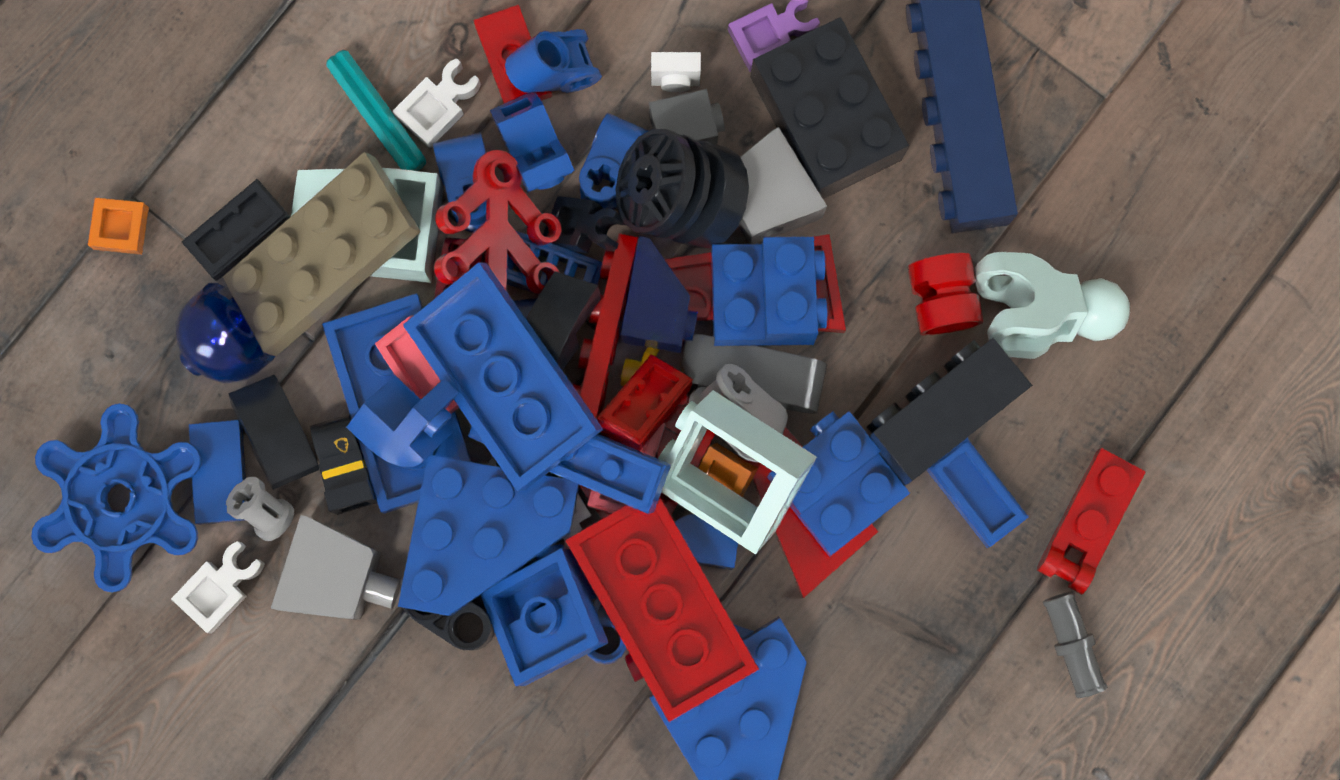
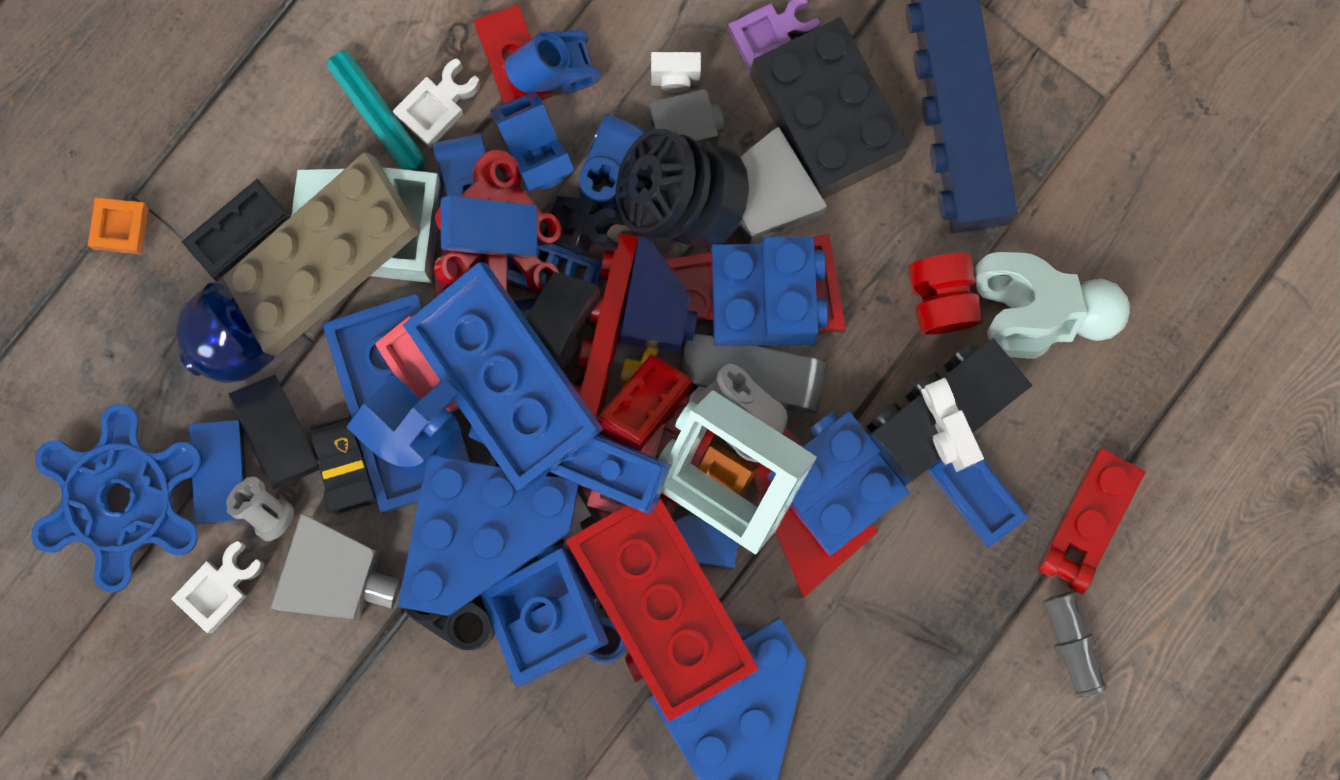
(488, 227): none -> blue tile
(954, 437): none -> white plate

